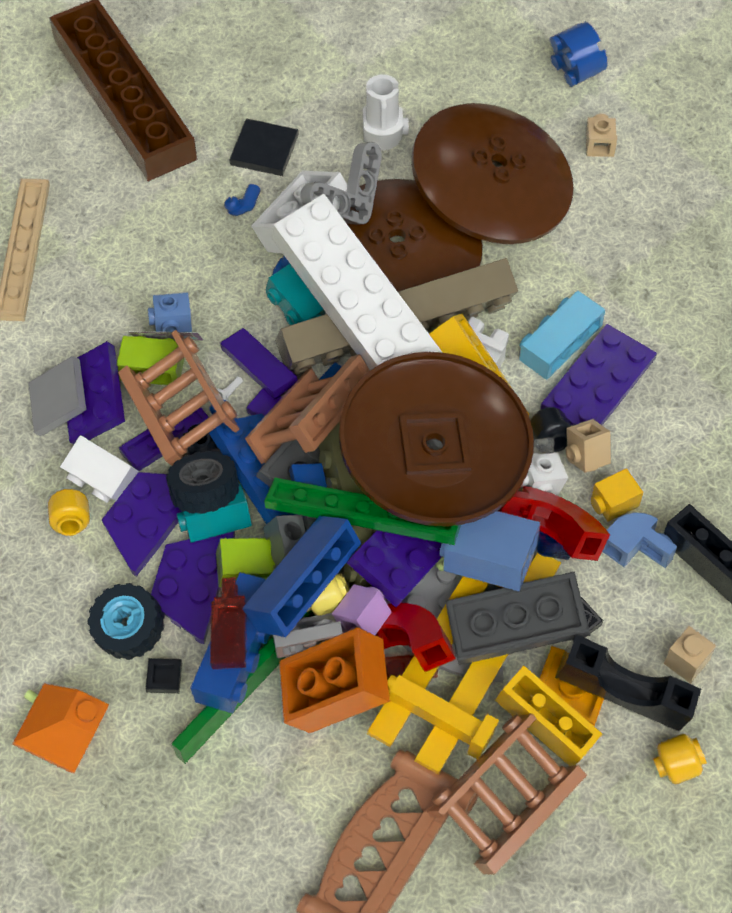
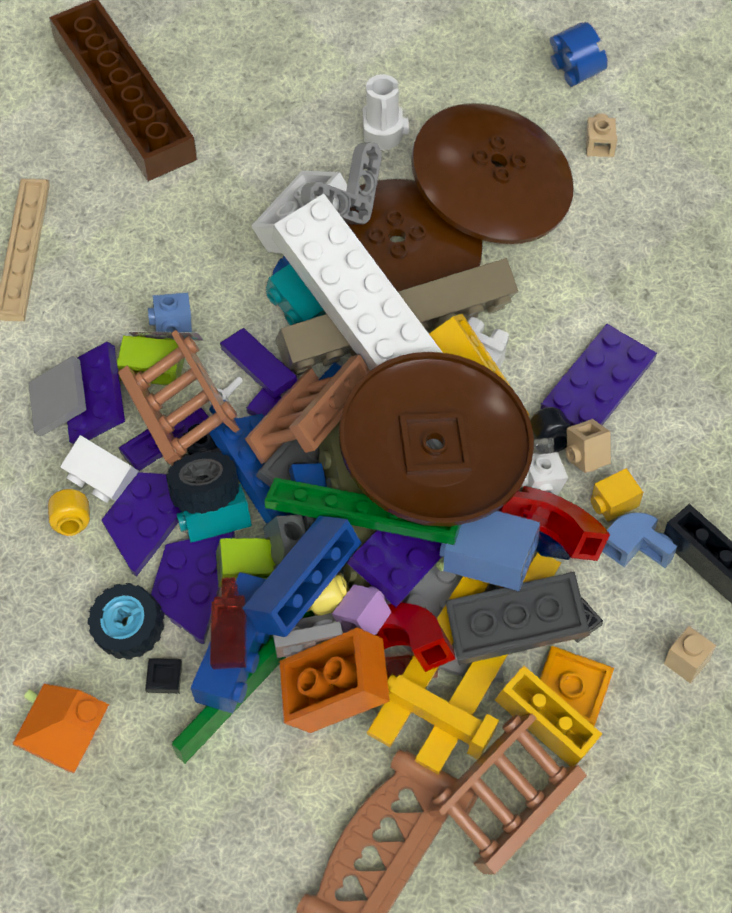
(247, 203): blue arm -> none
(264, 147): black tile -> none
(561, 334): medium azure brick -> none
(657, 698): black arch -> none
(680, 759): yellow head -> none

